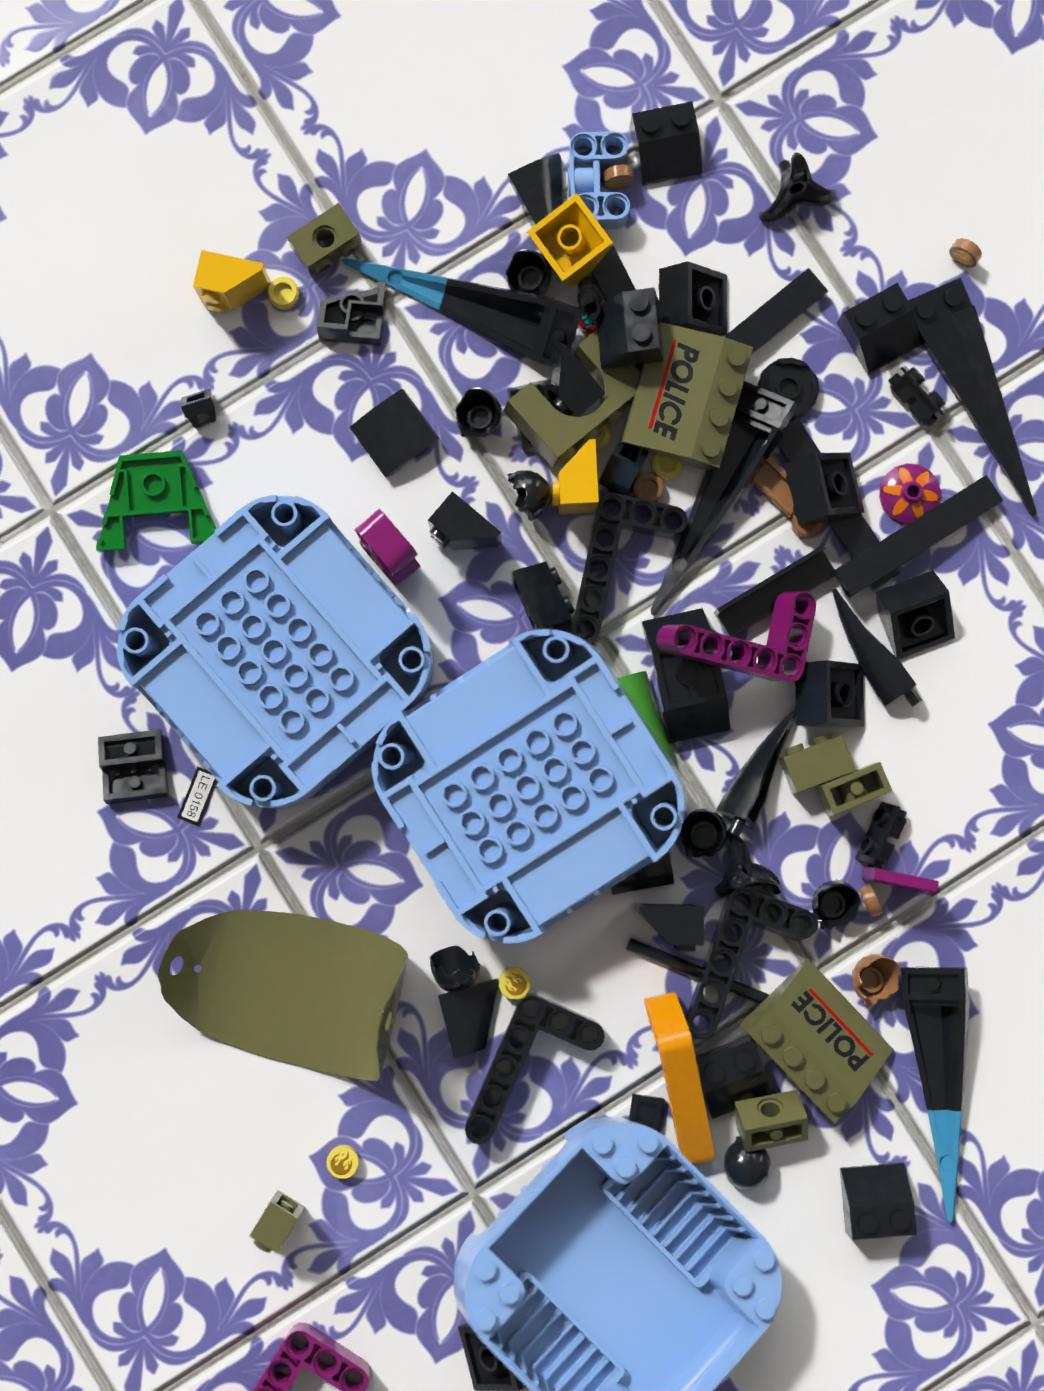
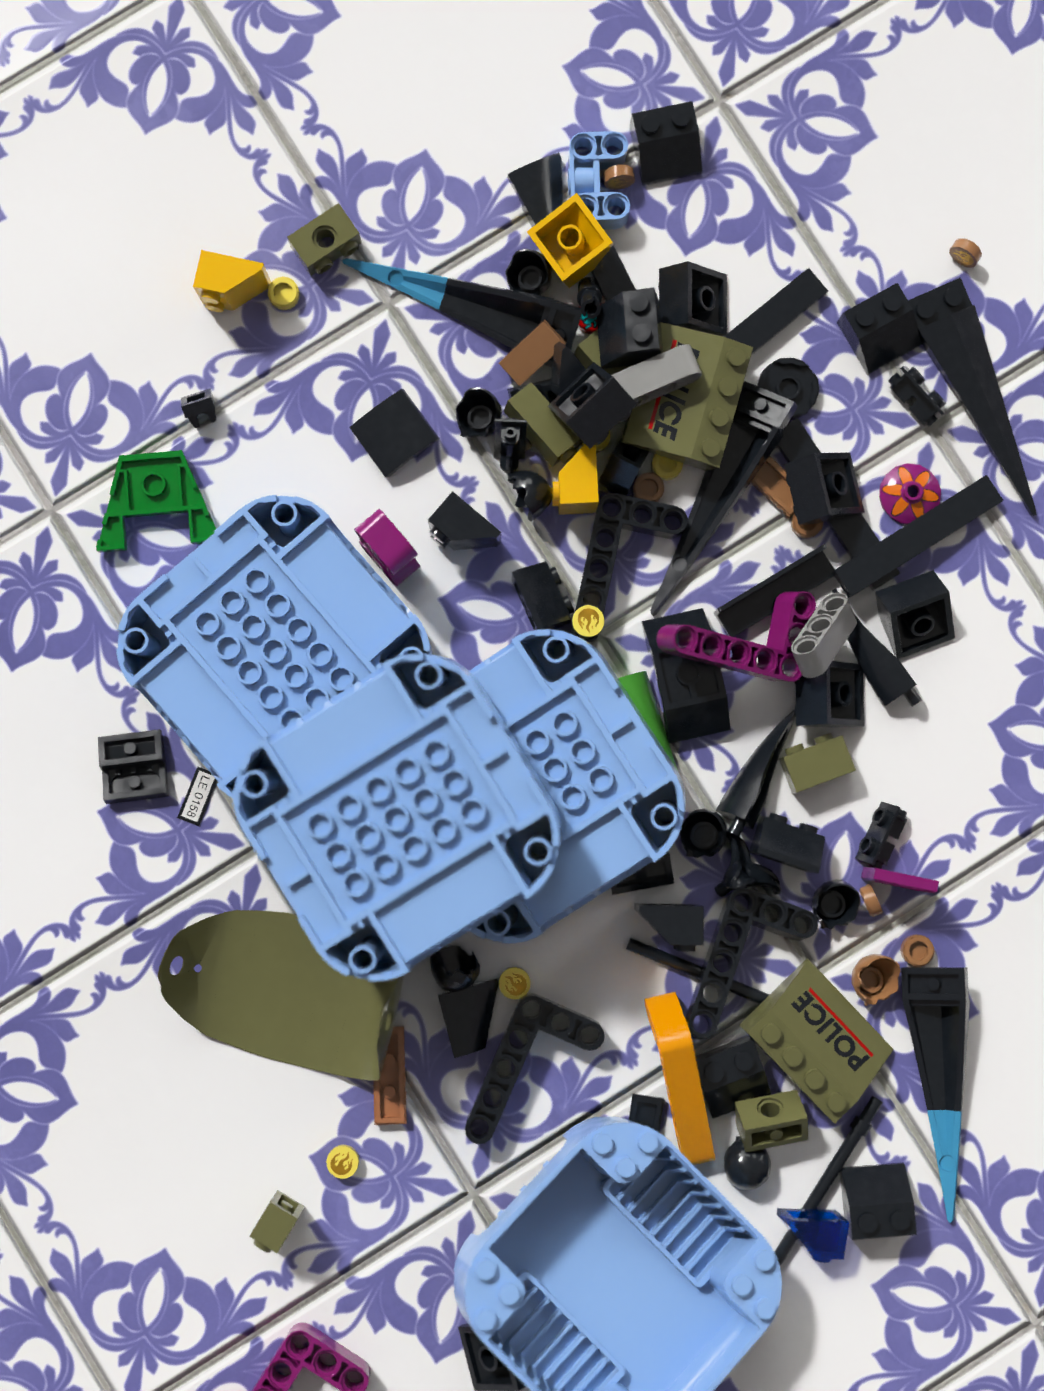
(353, 317): black slope -> none
(390, 1089): none -> nougat tile
(398, 816): none -> light blue container
(510, 443): none -> black hinge
(531, 353): none -> medium nougat tile
(588, 621): none -> light yellow tile
(593, 405): none -> black slope
(660, 374): none -> light grey beam
(788, 844): none -> black slope
(795, 189): black piece -> none
(818, 1231): none -> clear blue slope
(823, 635): none -> light grey beam
(853, 788): olive brick -> none
(859, 1127): none -> black bar
(917, 950): none -> medium nougat tile

